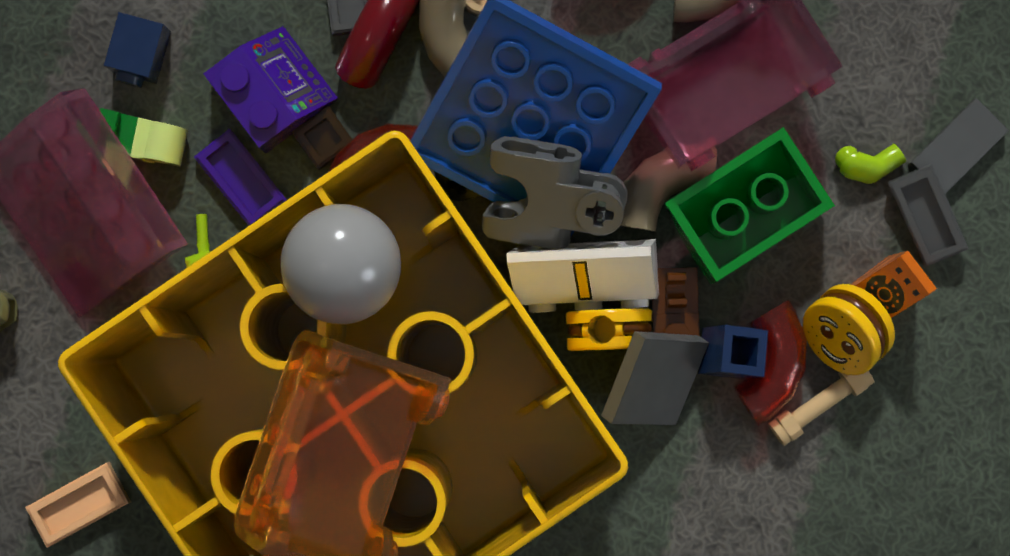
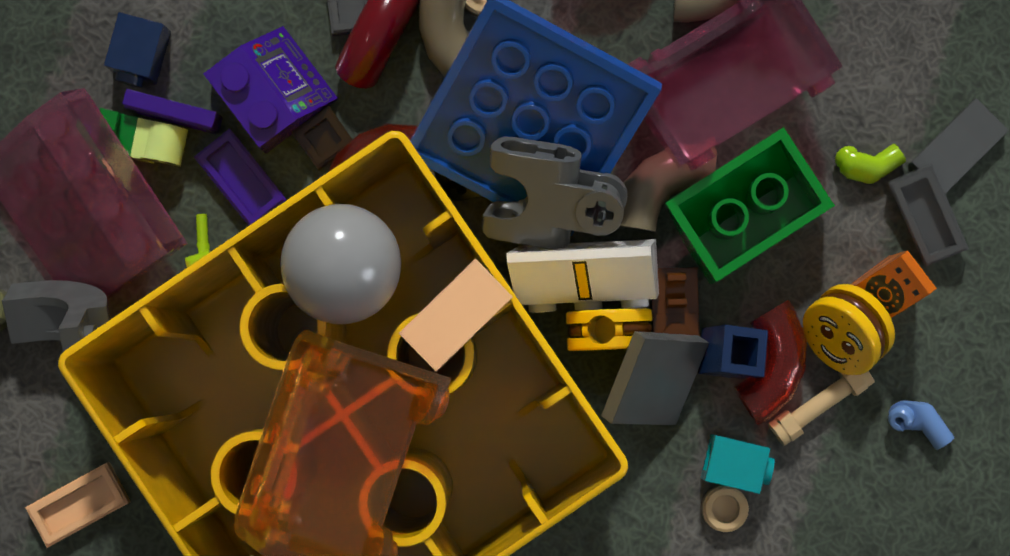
(54, 311): none -> dark grey arch
(172, 111): none -> dark purple tile
(455, 315): none -> light nougat tile
(724, 508): none -> tan tile
(737, 464): none -> teal brick
(920, 417): none -> medium blue arm

